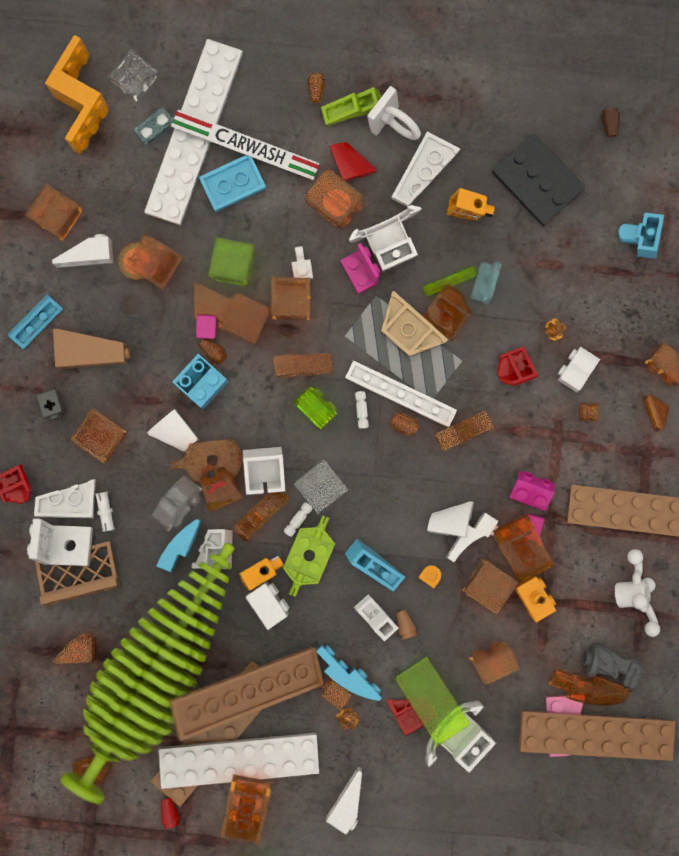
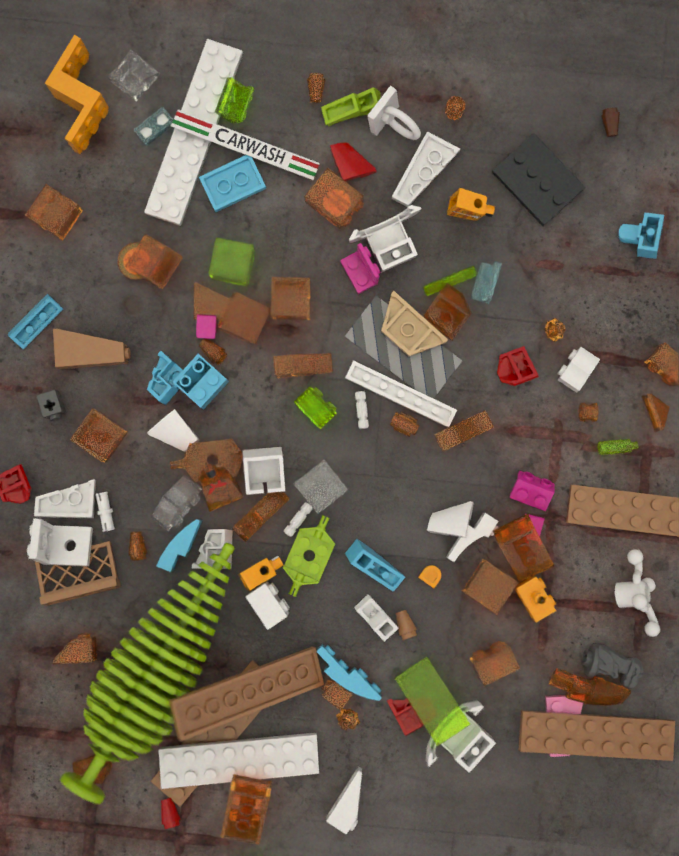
(89, 252): white slope -> none
(137, 547): none -> clear orange cone
(162, 381): none -> medium azure slope
(234, 101): none -> clear neon green bracket
(301, 268): white plate -> none
(456, 103): none -> clear orange wheel
(616, 446): none -> clear neon green cylinder

